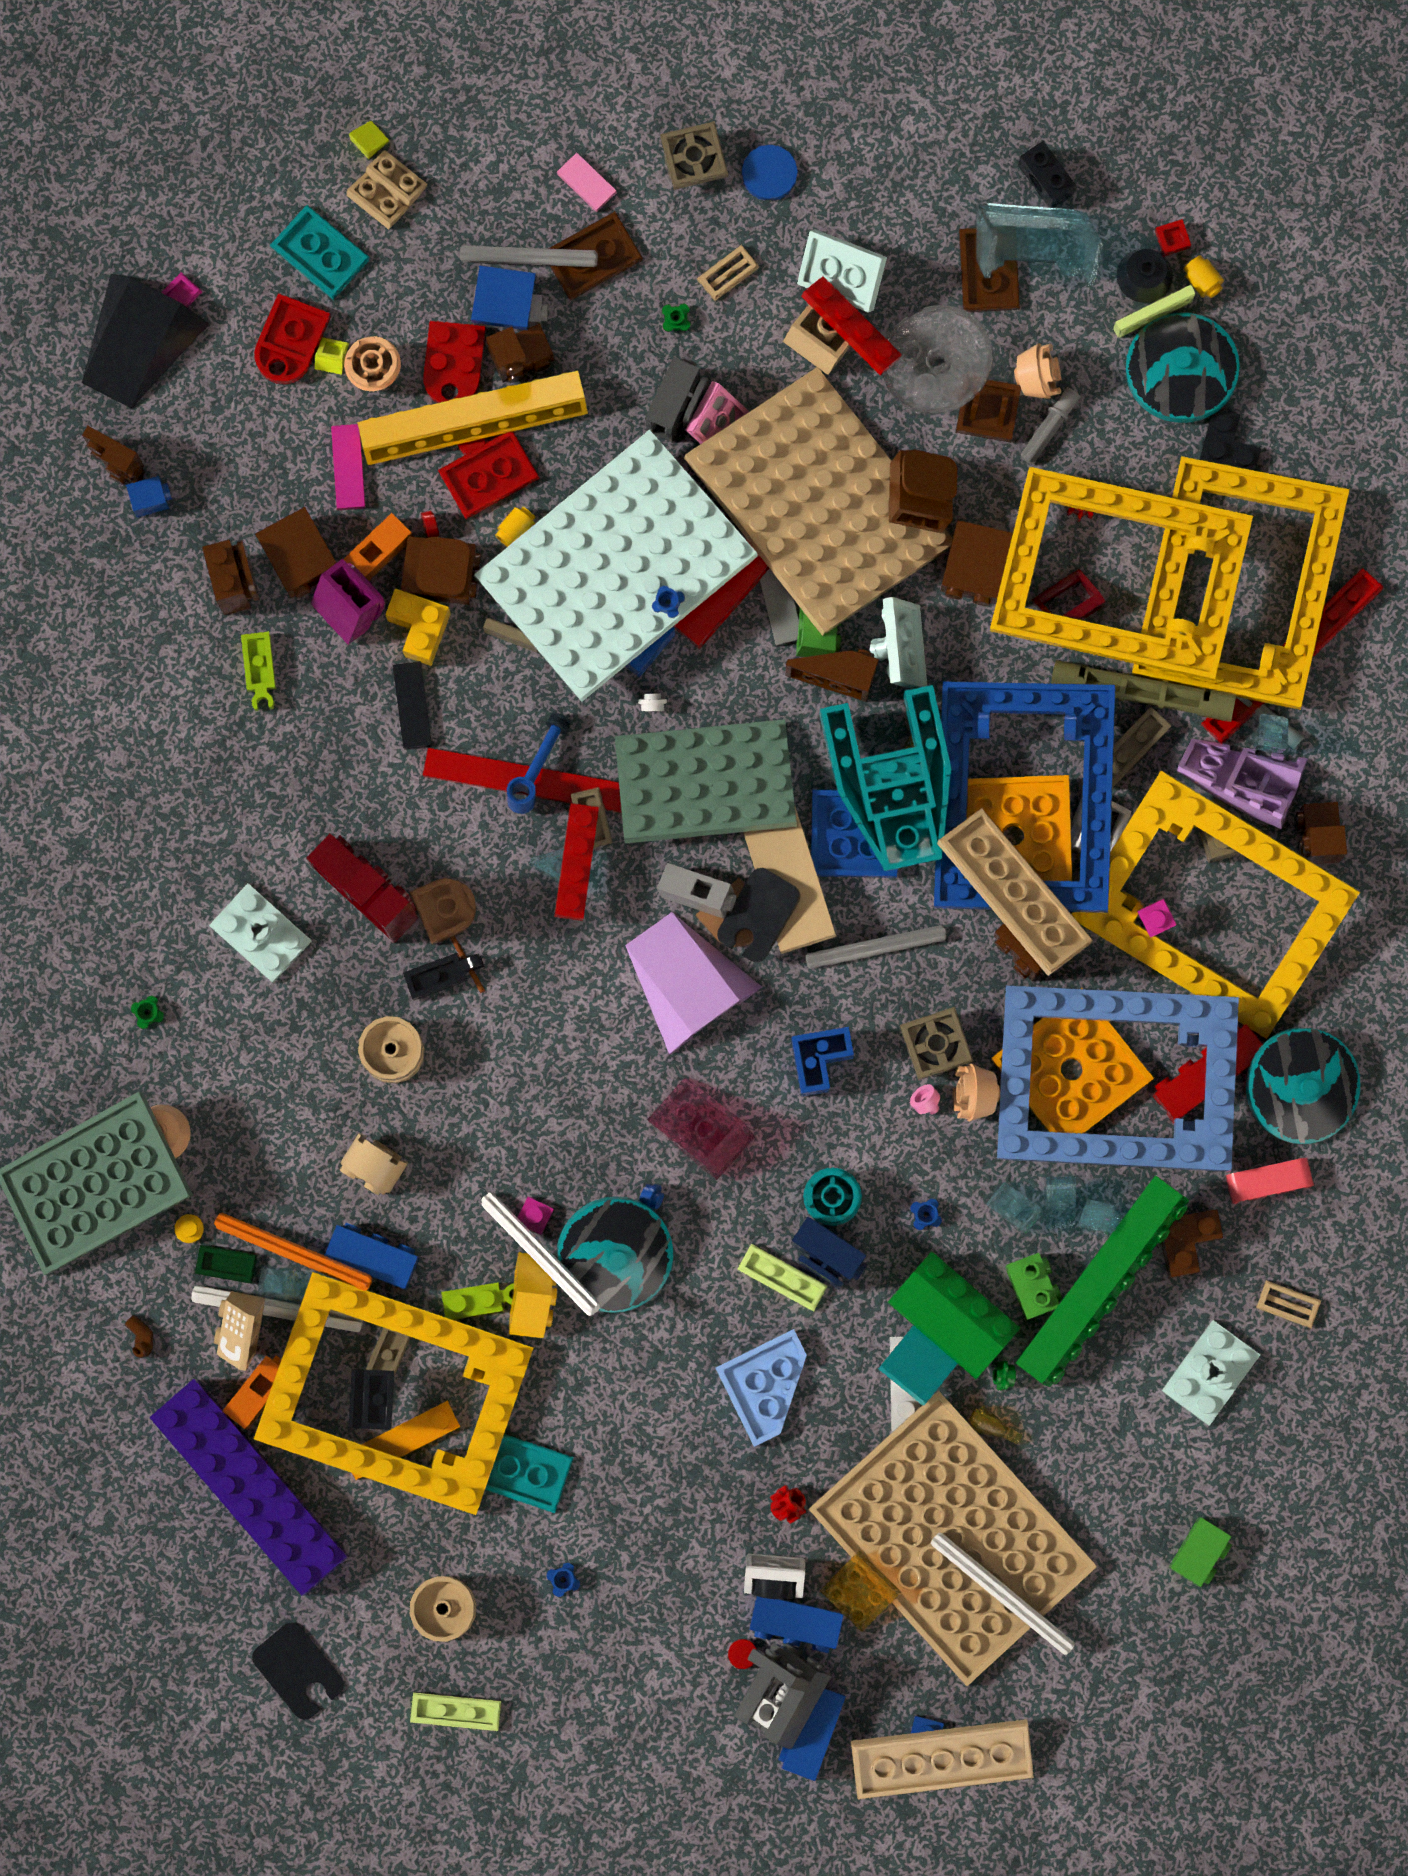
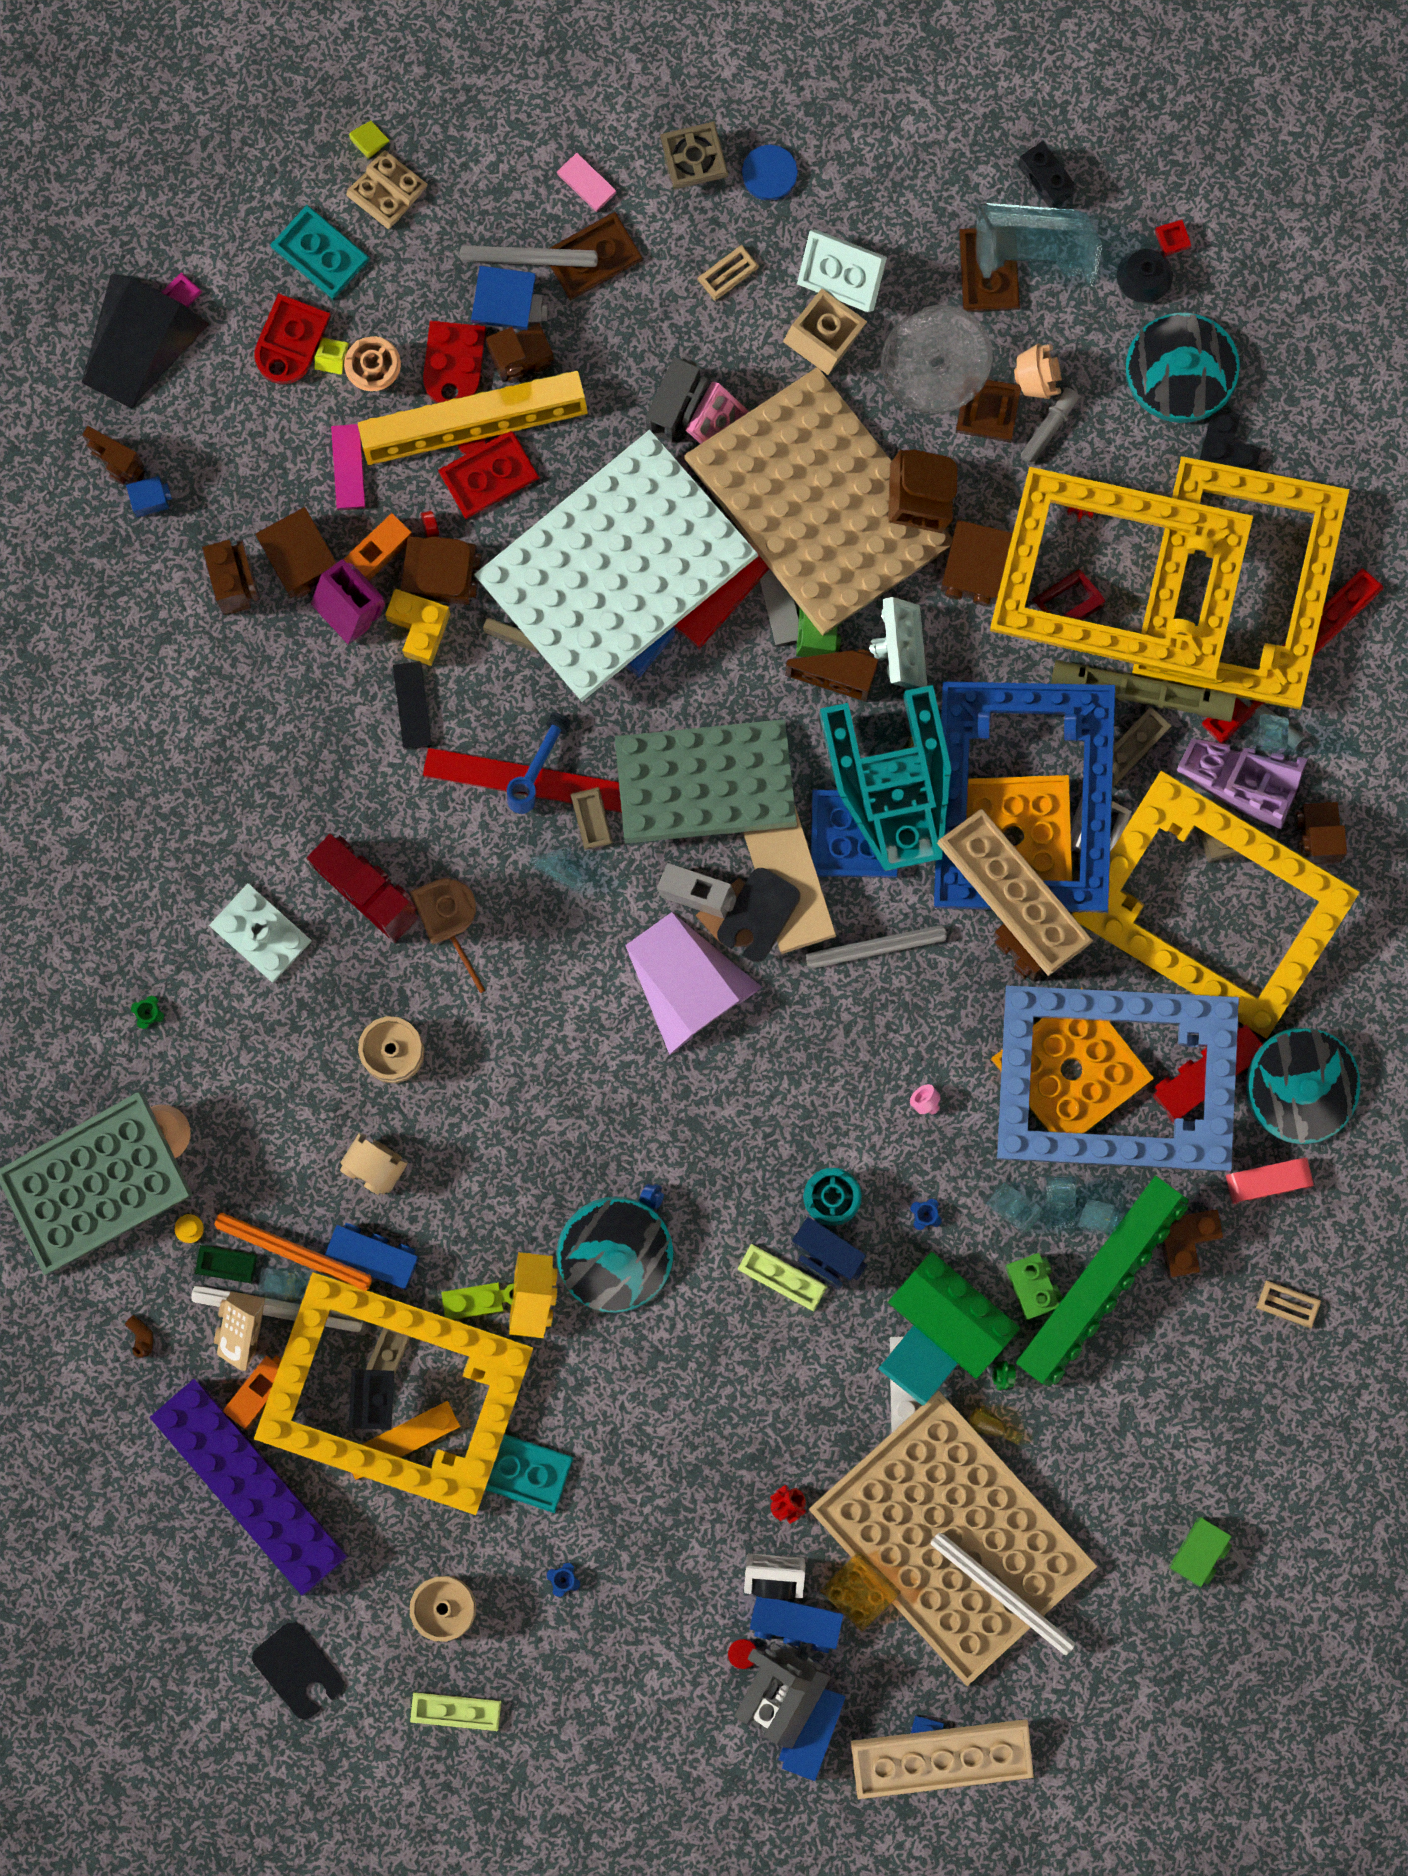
(259, 666): lime plate -> none
(440, 974): black plate -> none
(515, 525): yellow brick -> none
(535, 1215): dark pink plate -> none
(540, 1254): white axle -> none
(576, 862): red plate -> none
(652, 702): white plate -> none
(664, 594): blue plate -> none
(676, 325): green plate -> none
(701, 1128): clear pink slope -> none
(764, 1384): light blue plate -> none
(813, 1053): blue brick -> none
(851, 325): red plate -> none
(936, 1043): dark tan piece -> none
(975, 1092): light nougat cone -> none
(1153, 311): yellowish green tile -> none
(1157, 917): dark pink plate -> none
(1203, 277): yellow brick -> none
(1210, 1372): light aqua plate -> none

